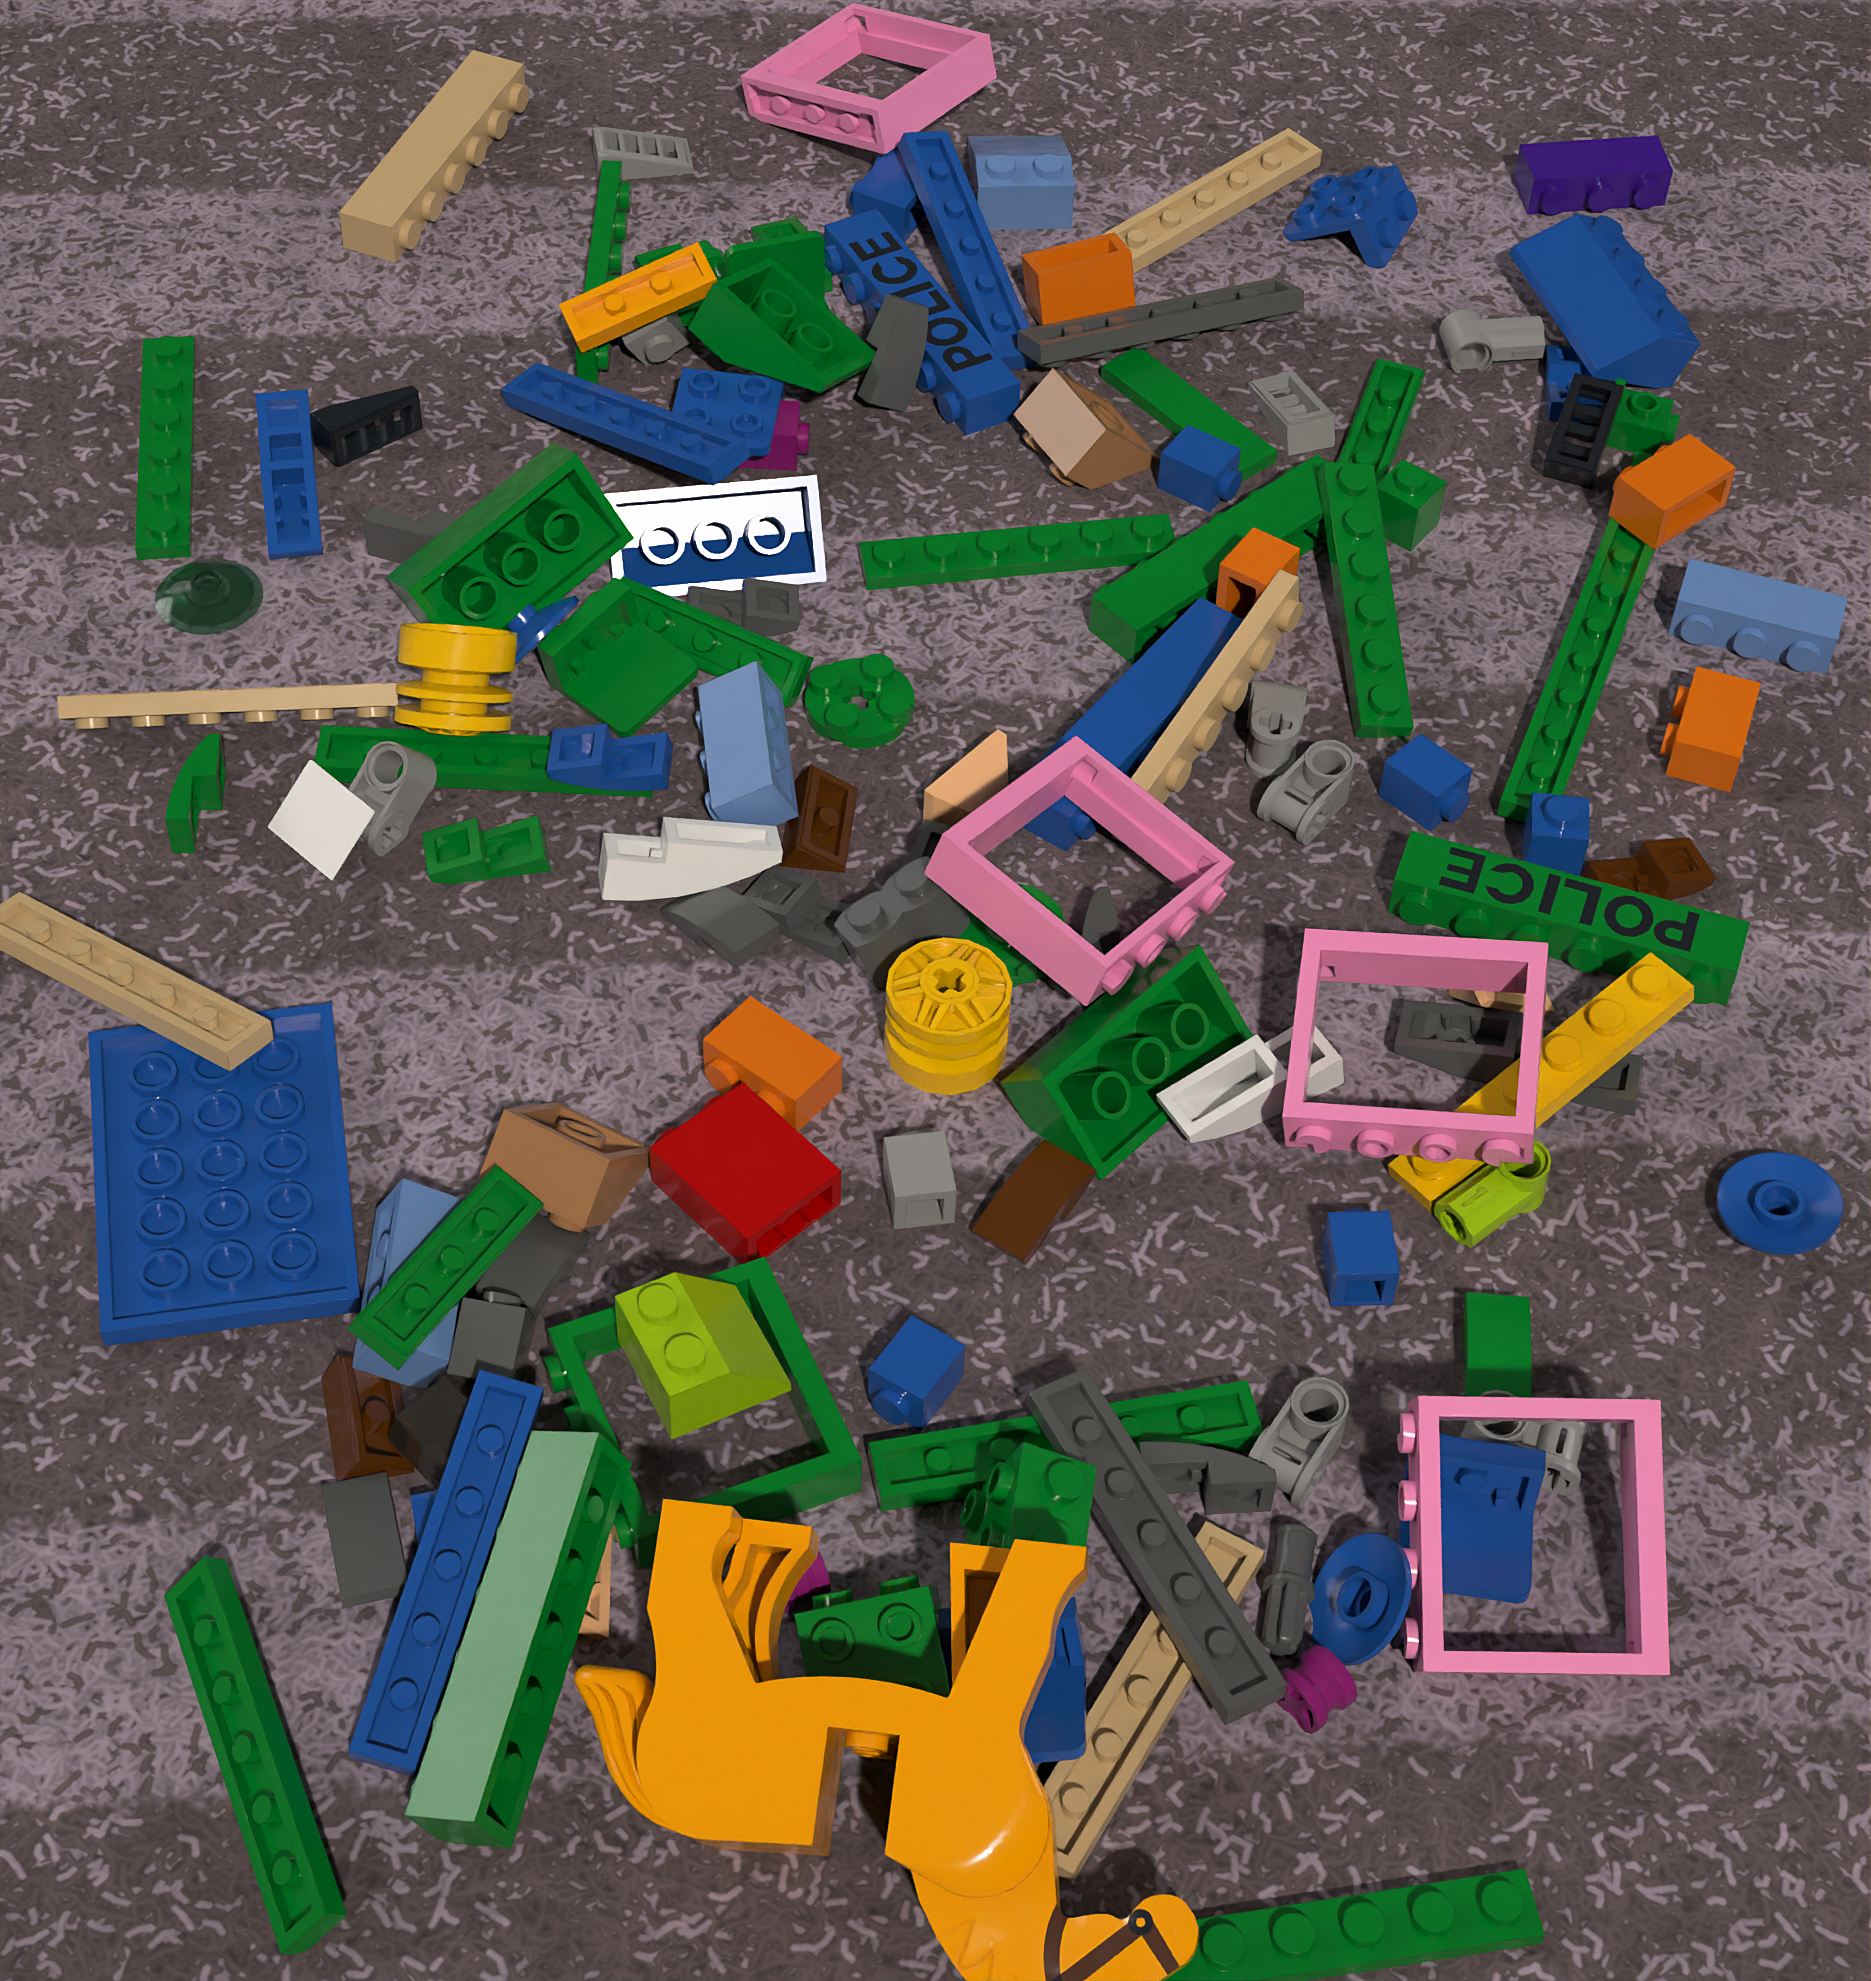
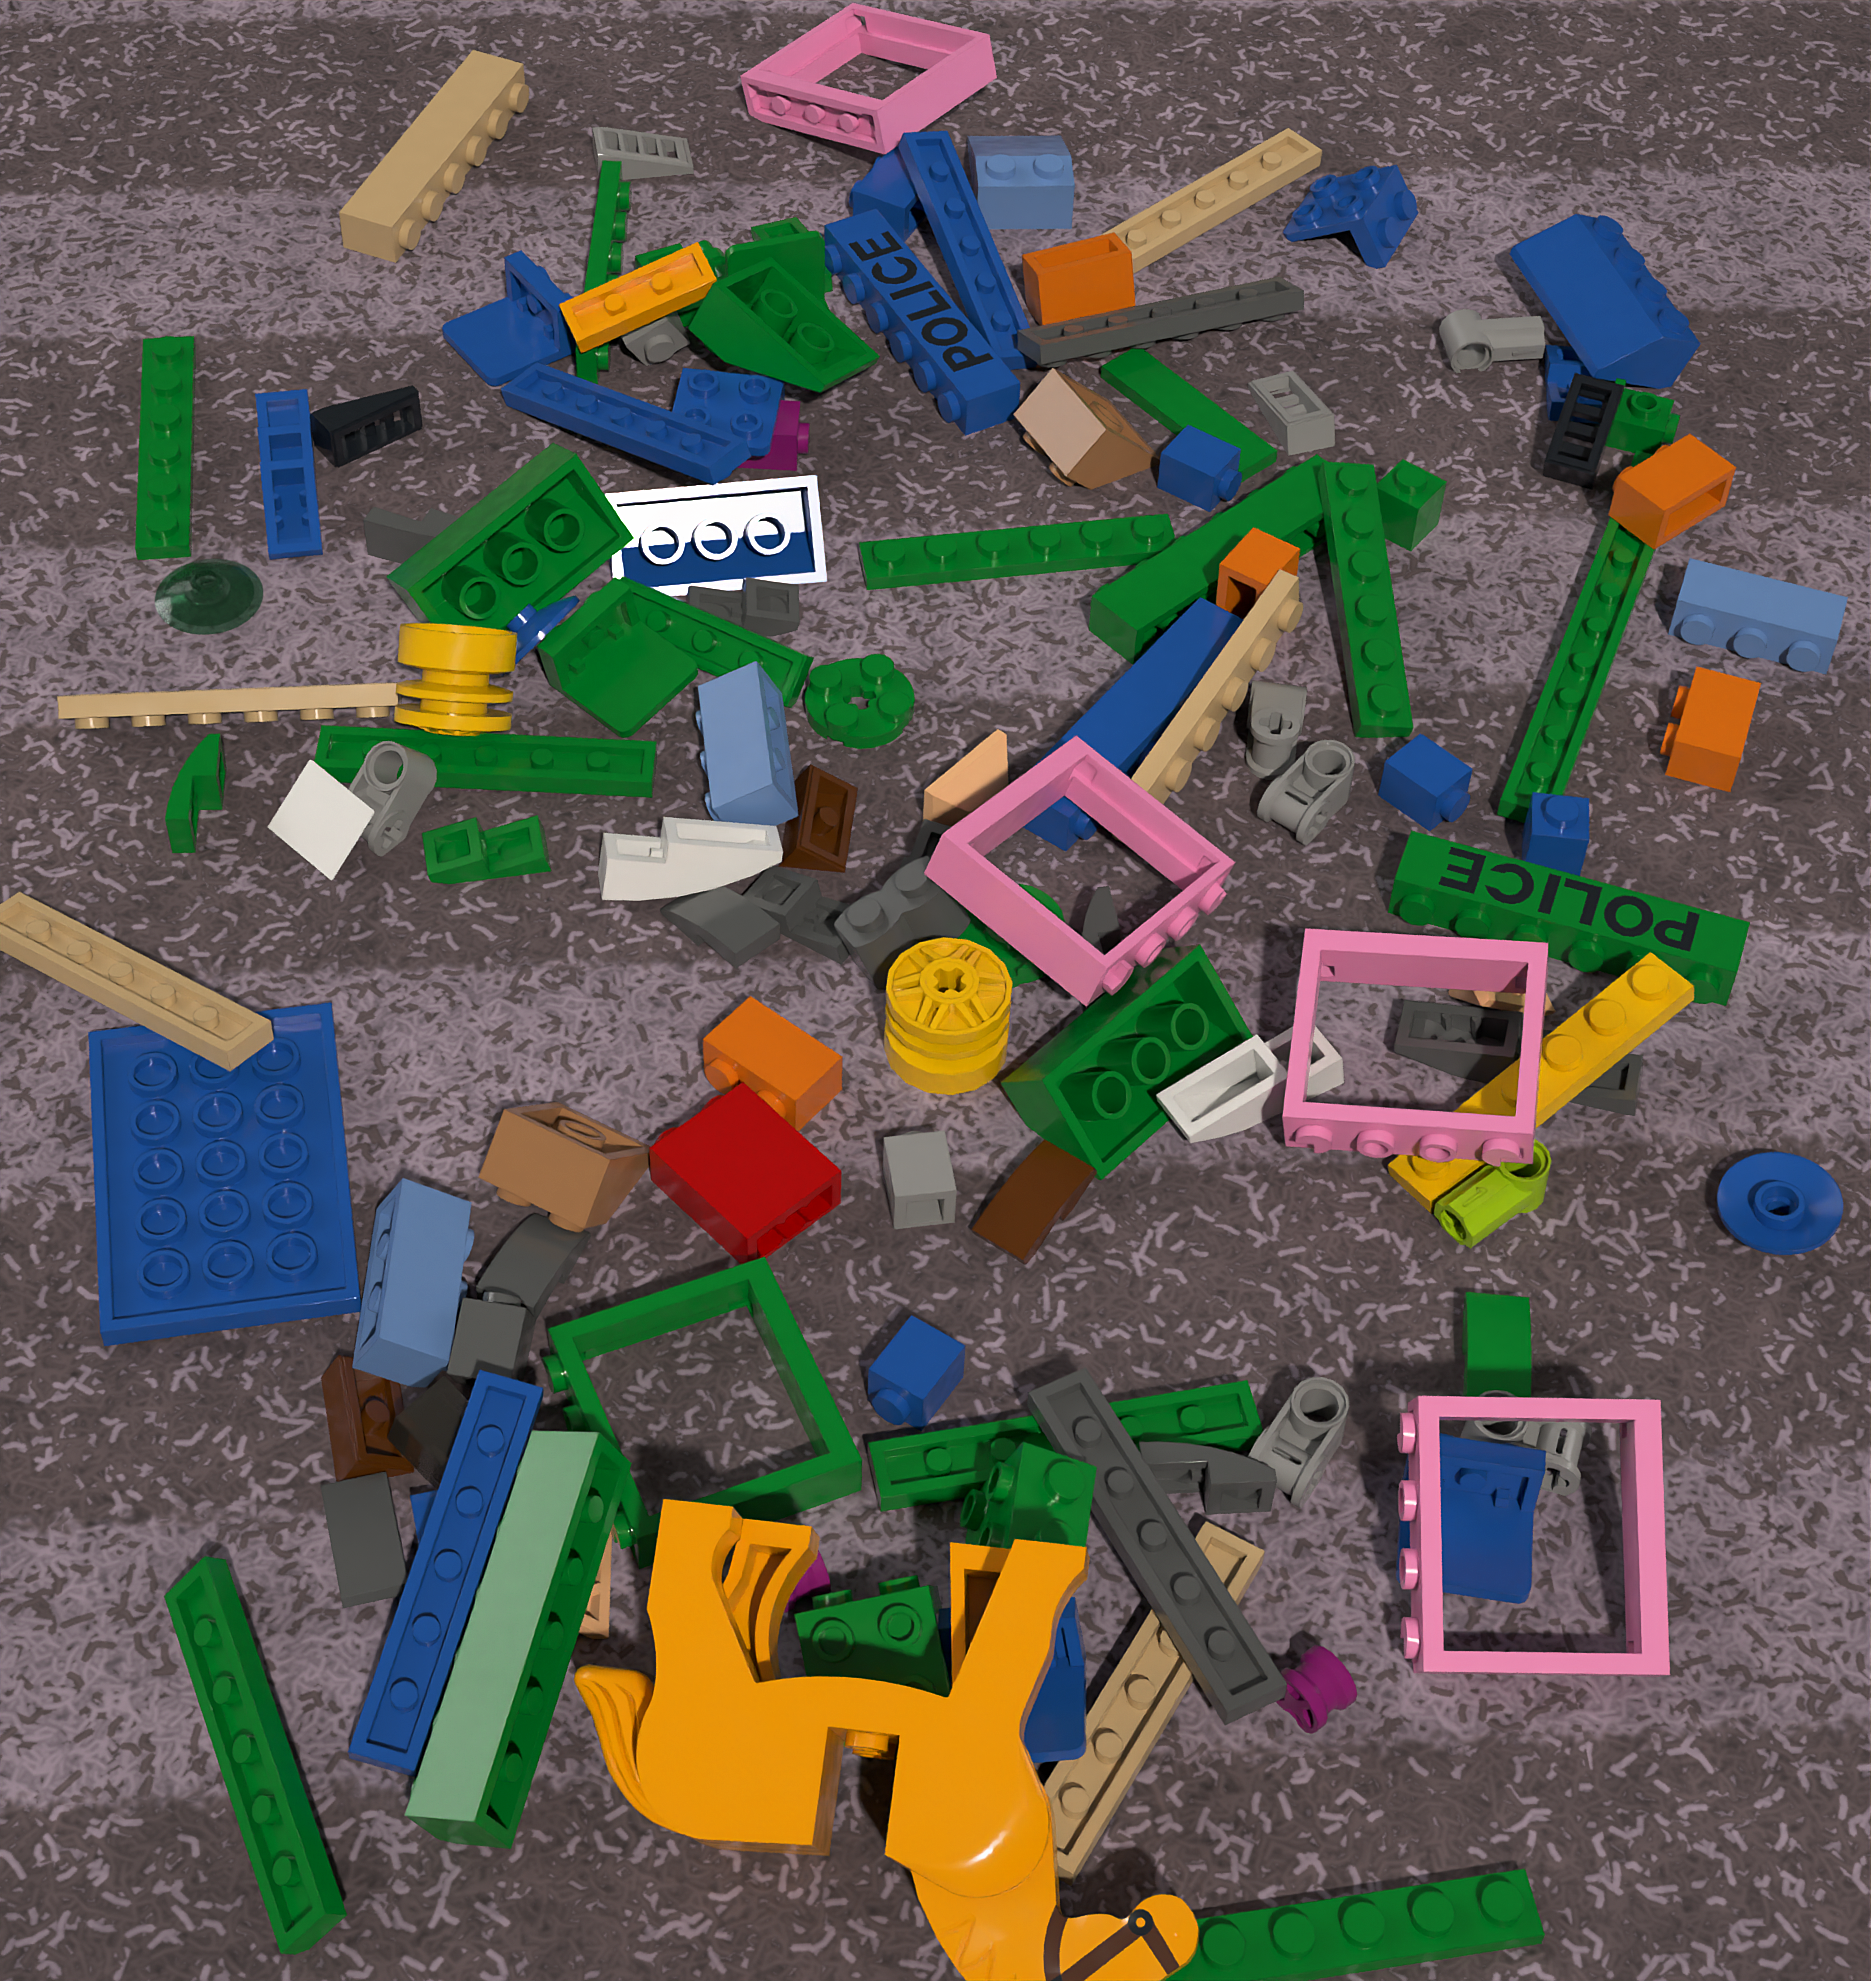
(445, 1267): green tile -> none
(516, 330): none -> blue bracket
(595, 760): blue slope -> none
(696, 1350): lime slope -> none
(901, 342): dark grey slope -> none
(1288, 1589): dark grey axle -> none
(1360, 1258): blue brick -> none
(1361, 1597): blue dish -> none
(1383, 416): green tile -> none
(1592, 175): dark purple brick -> none
(1659, 869): reddish brown slope -> none

